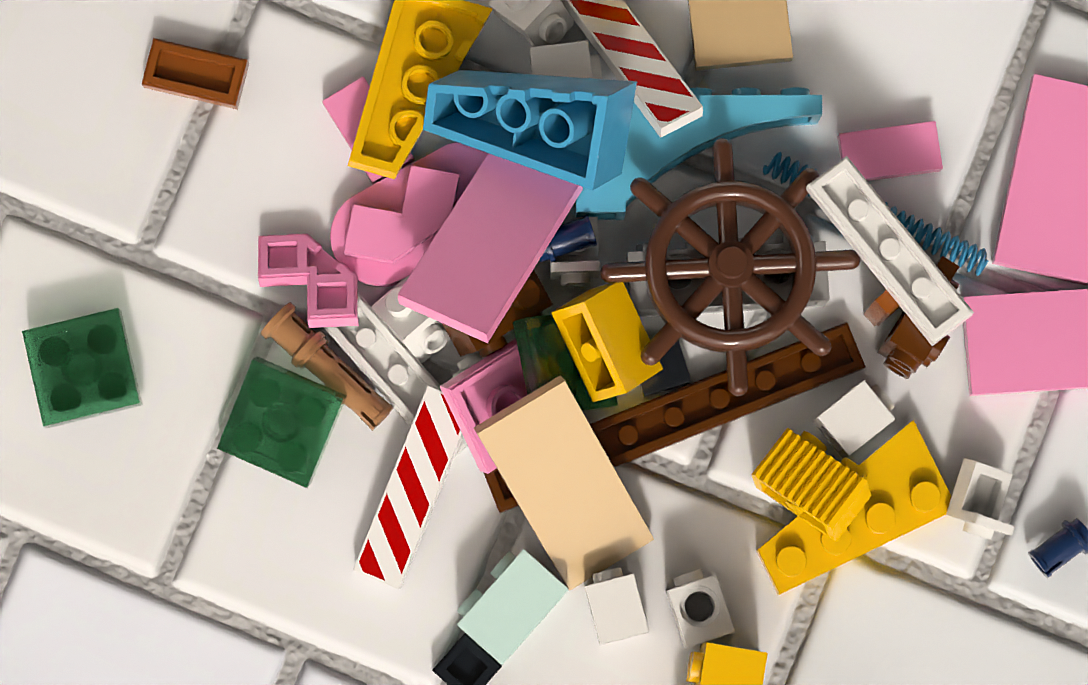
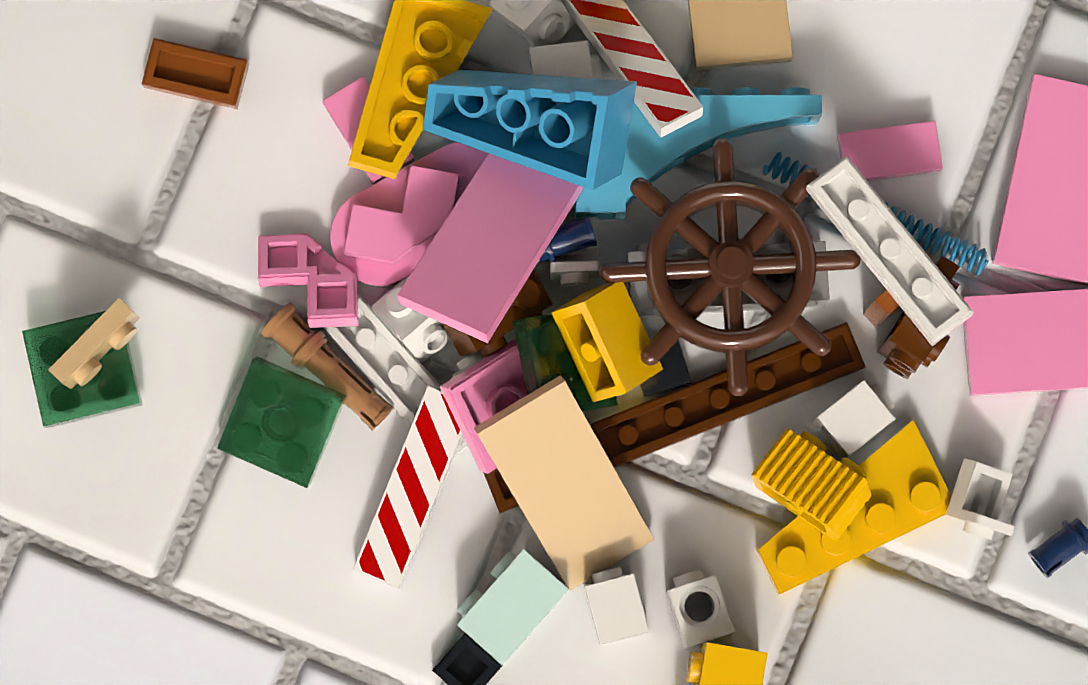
(82, 359): none -> tan plate

